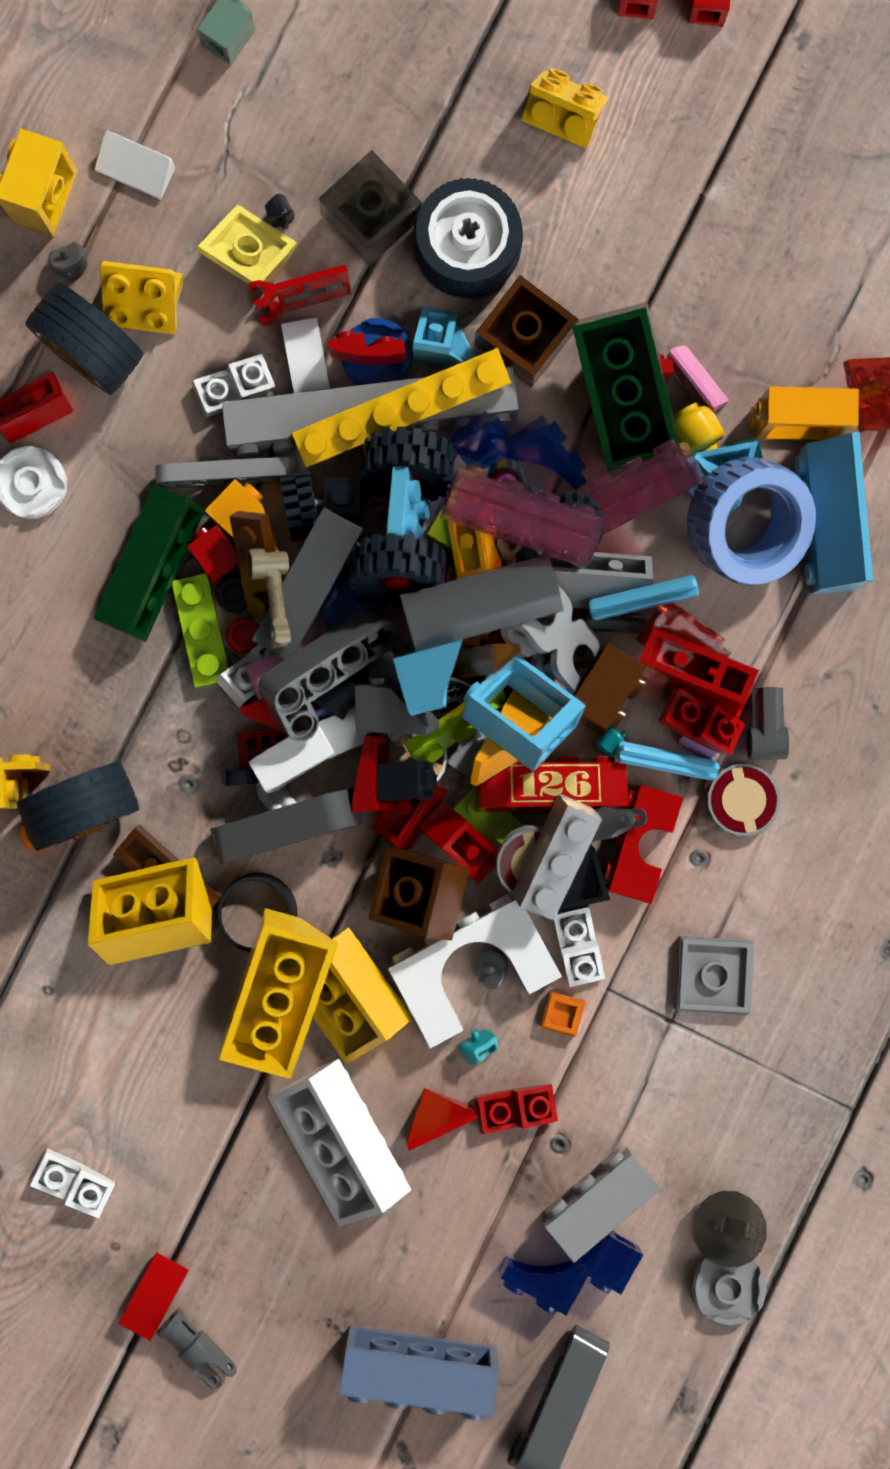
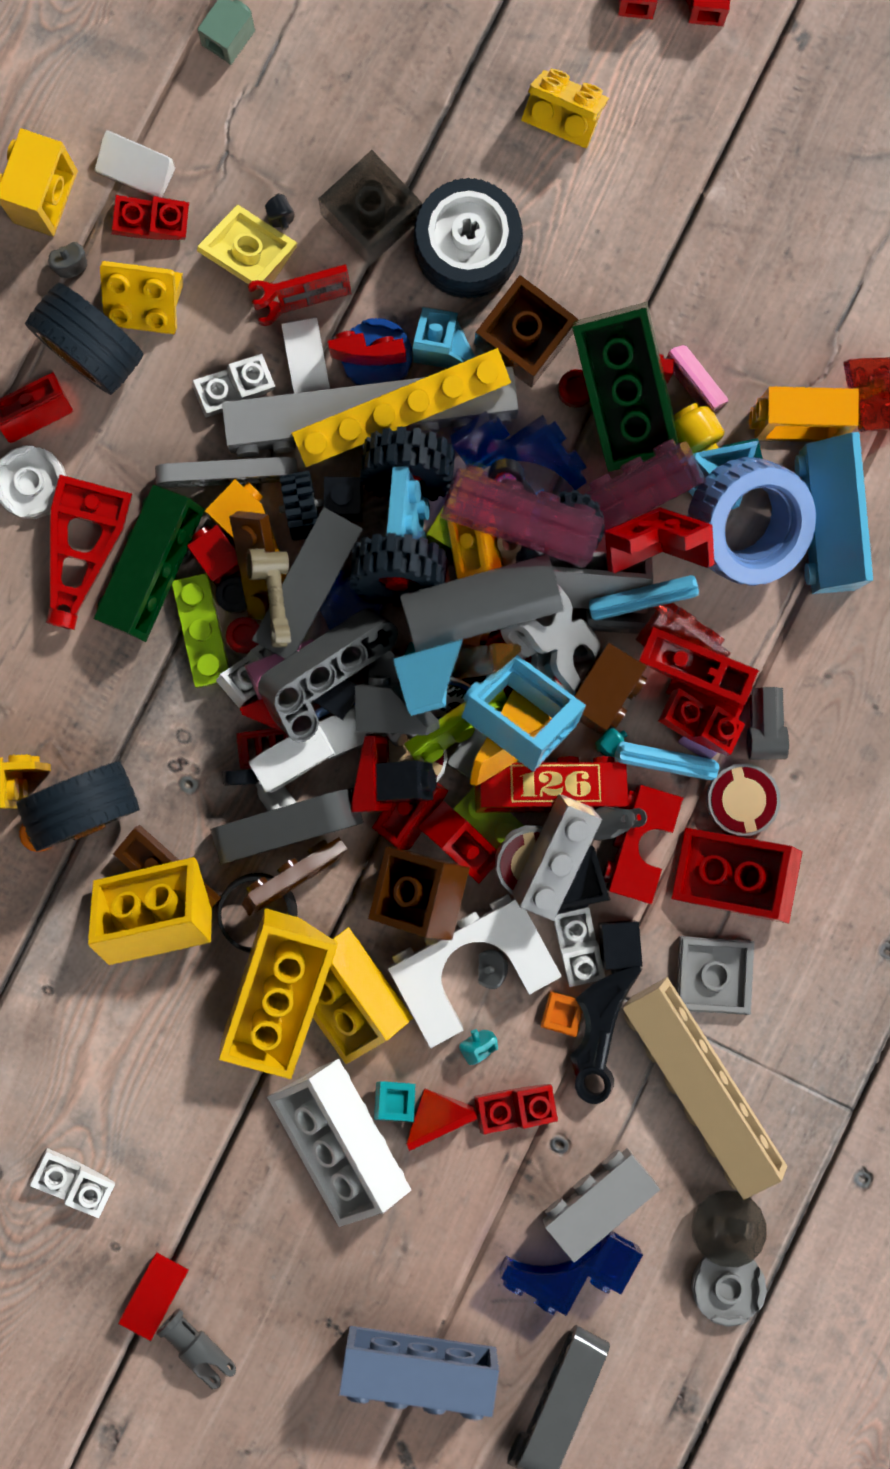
(89, 503): none -> red plate
(150, 219): none -> red slope
(292, 875): none -> plate
(394, 1101): none -> teal plate
(573, 389): none -> red tile
(600, 1009): none -> black piece
(620, 945): none -> black brick
(657, 533): none -> red panel
(705, 1089): none -> tan brick
(737, 875): none -> red slope

